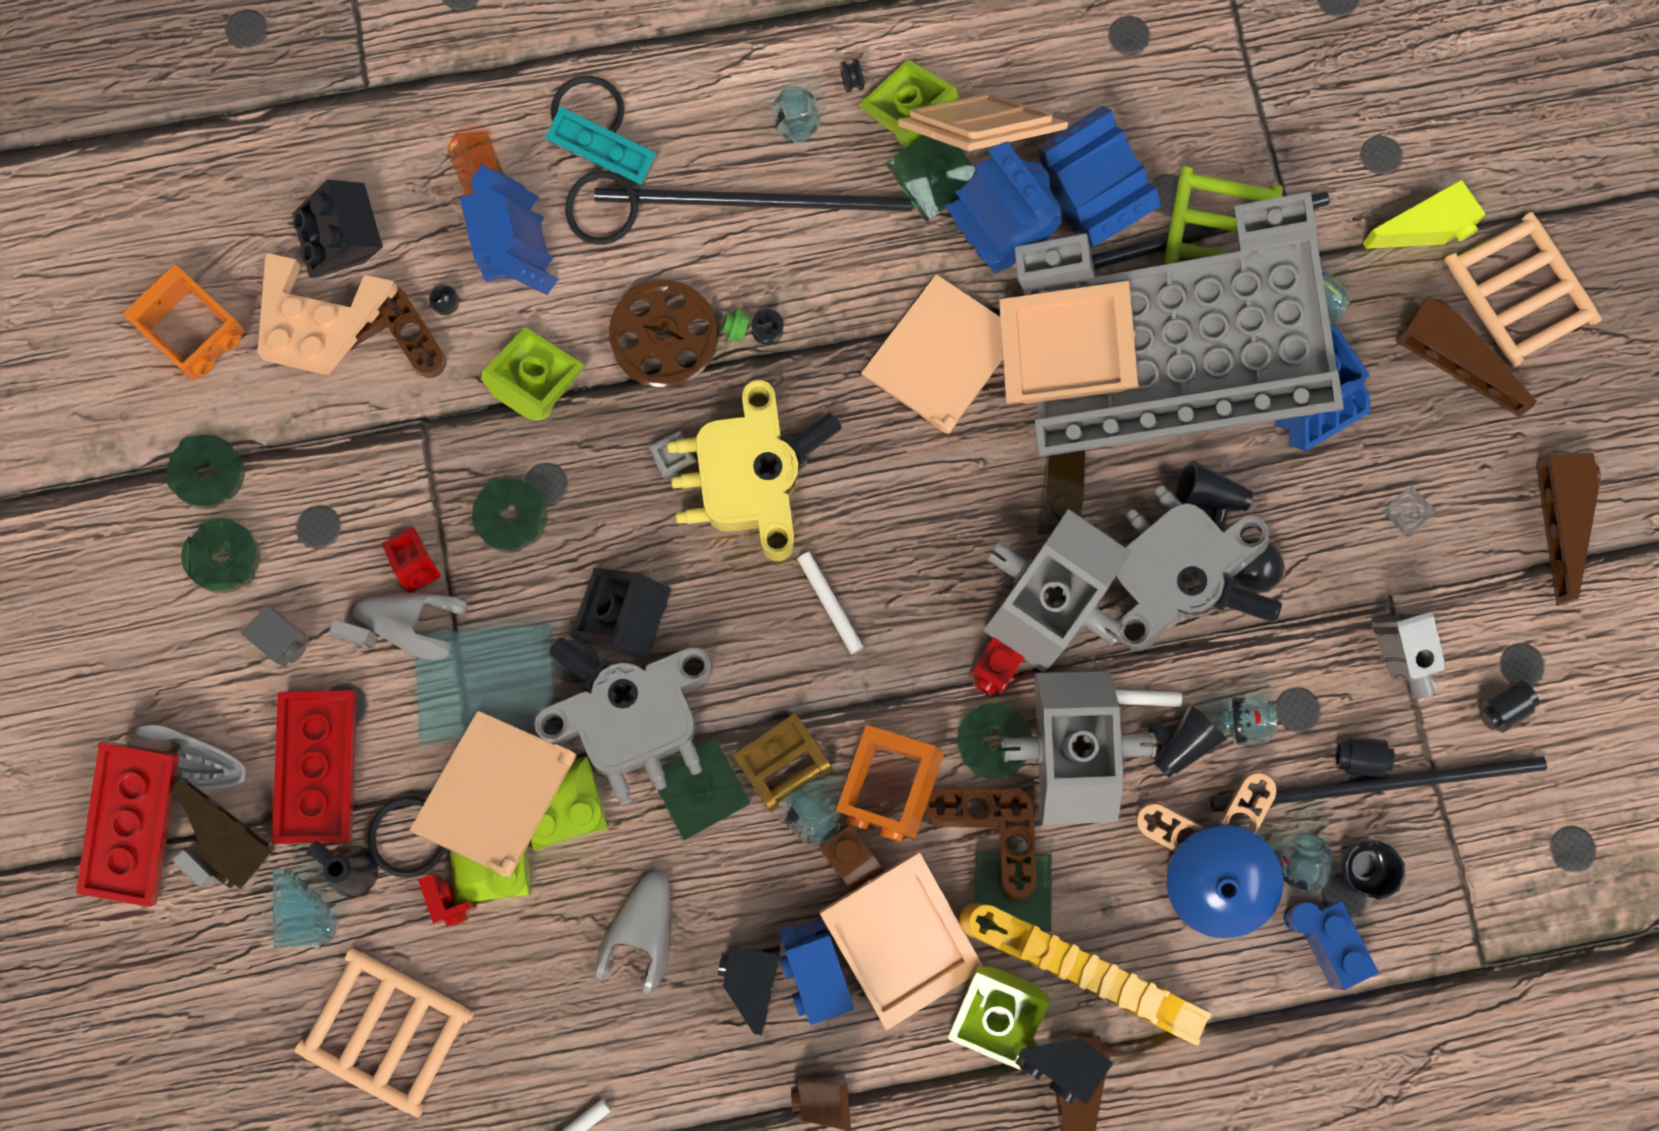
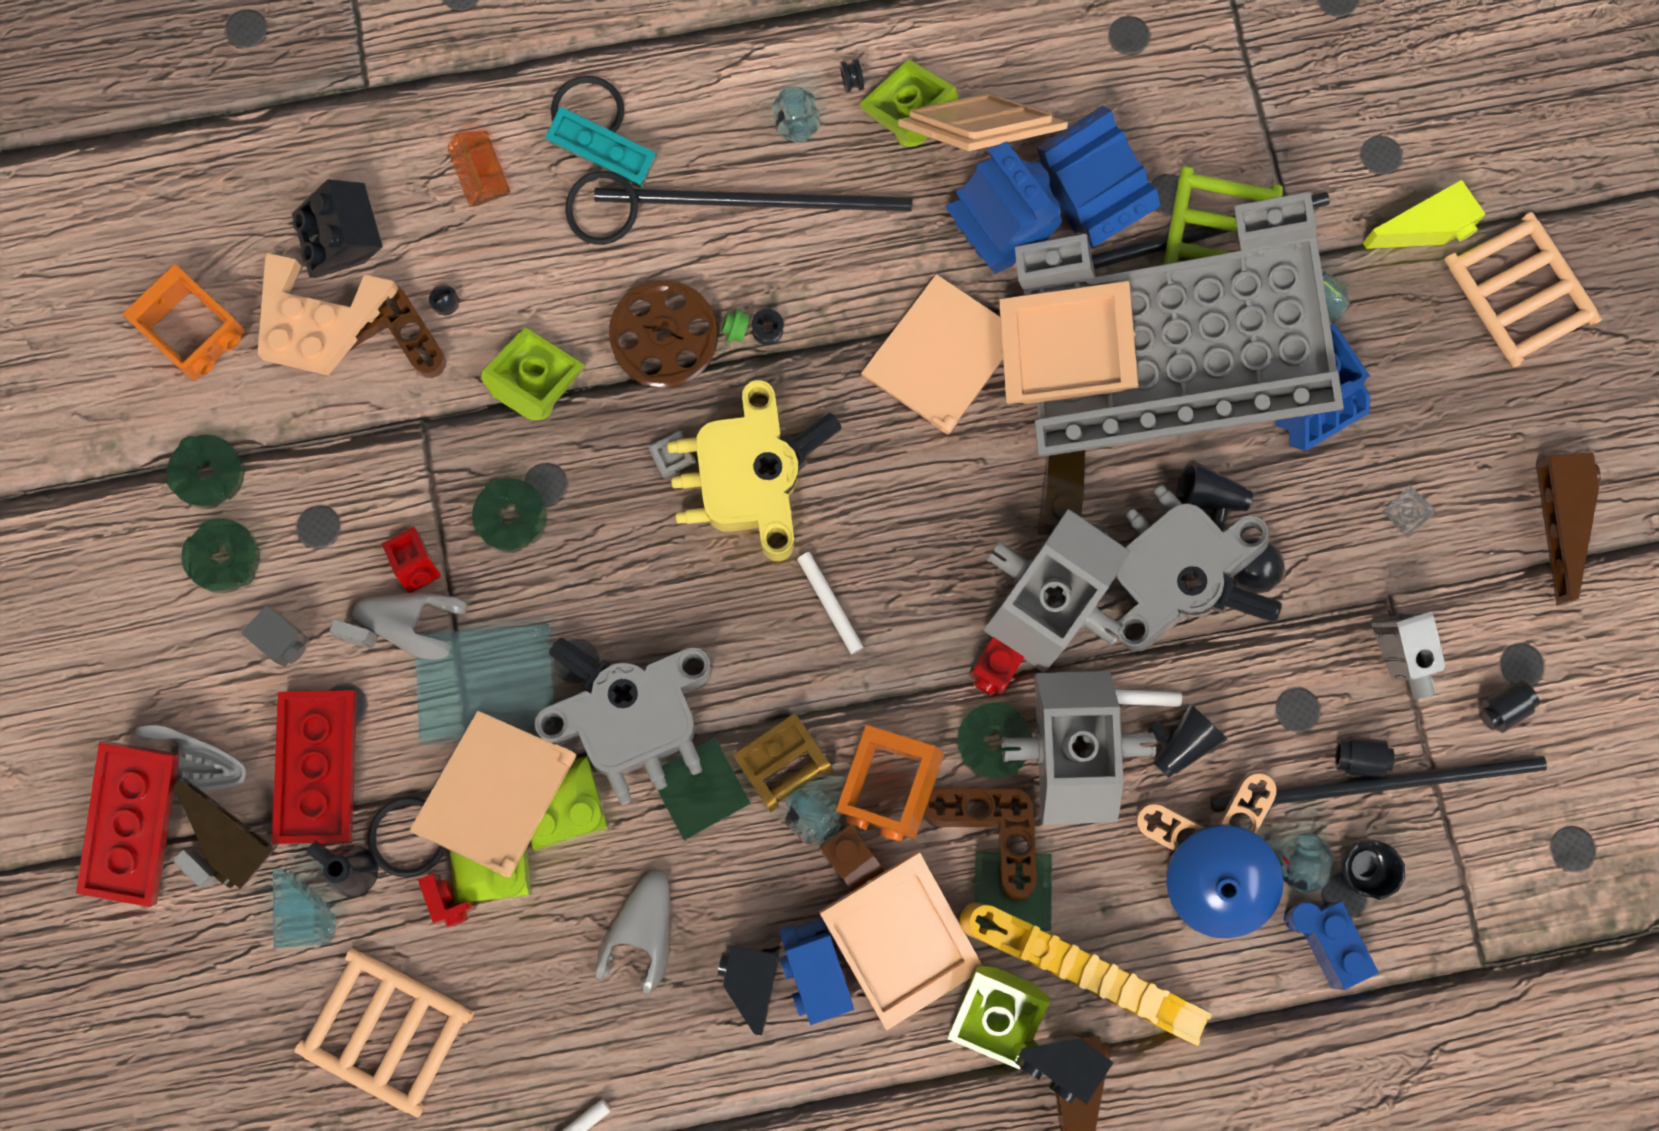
(505, 232): blue slope -> none
(621, 612): black slope -> none
(822, 1100): reddish brown slope -> none
(931, 173): clear green plate -> none
(1249, 720): clear light blue head -> none
(1455, 348): reddish brown slope -> none

